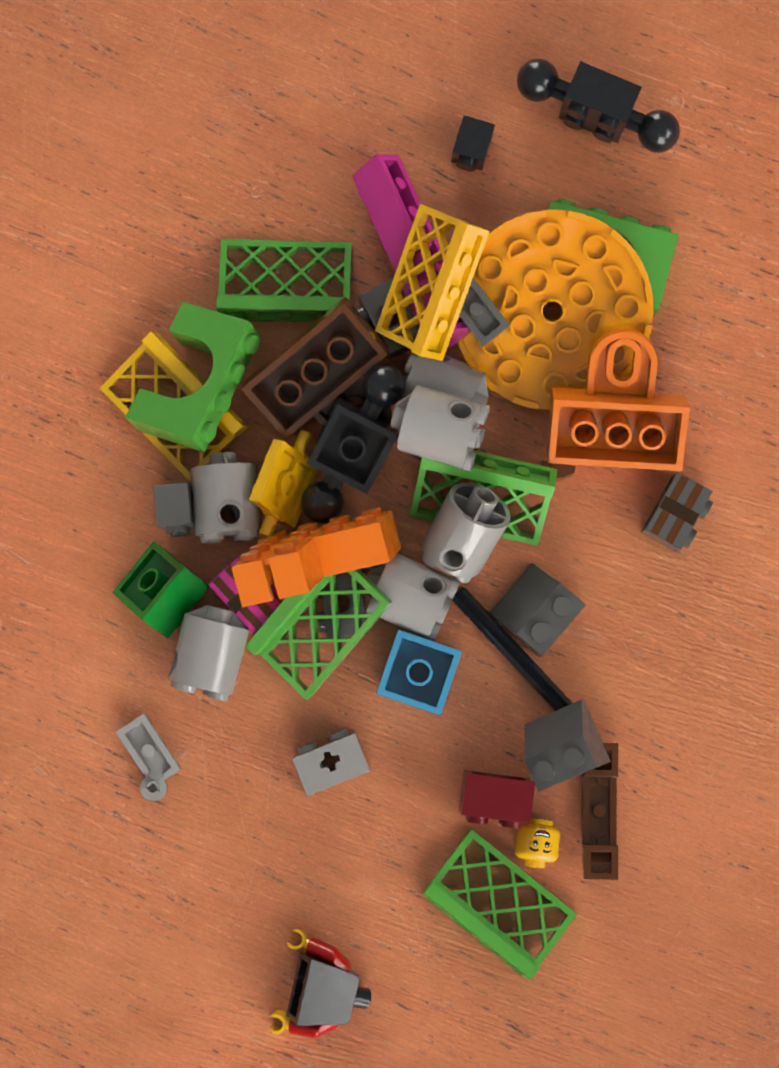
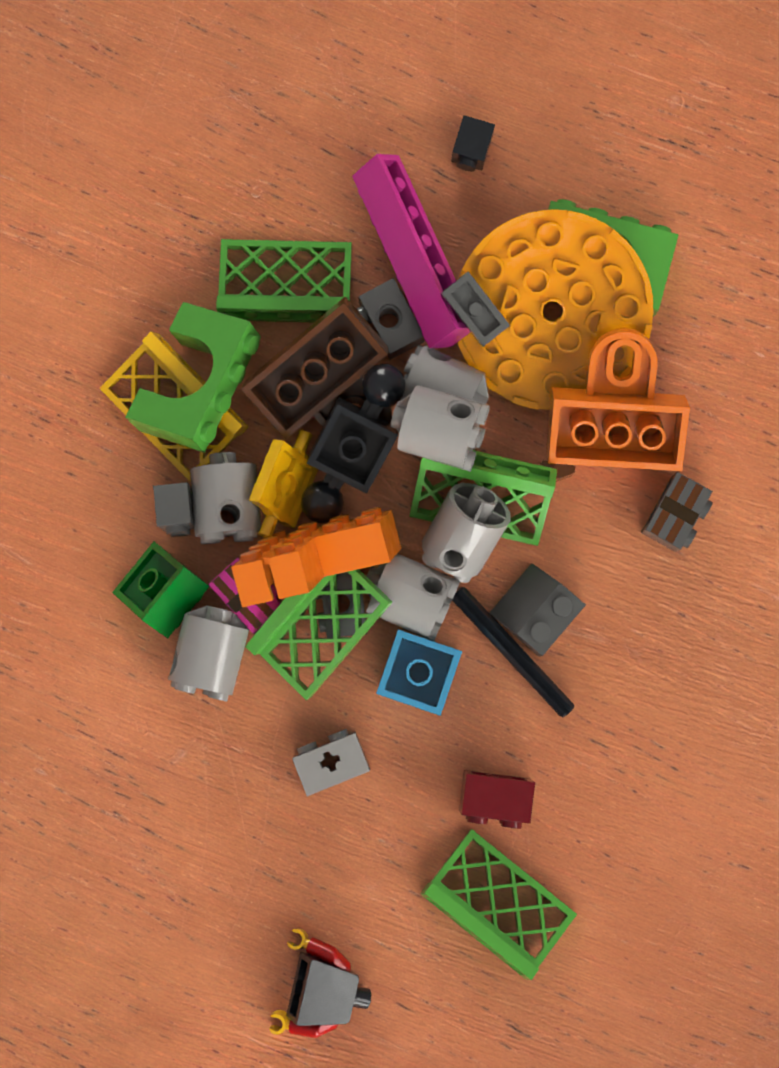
(150, 755): light grey hinge -> none
(447, 289): yellow fence -> none
(537, 843): yellow head -> none
(563, 745): dark grey slope -> none
(598, 104): black brick -> none
(600, 819): reddish brown slope -> none

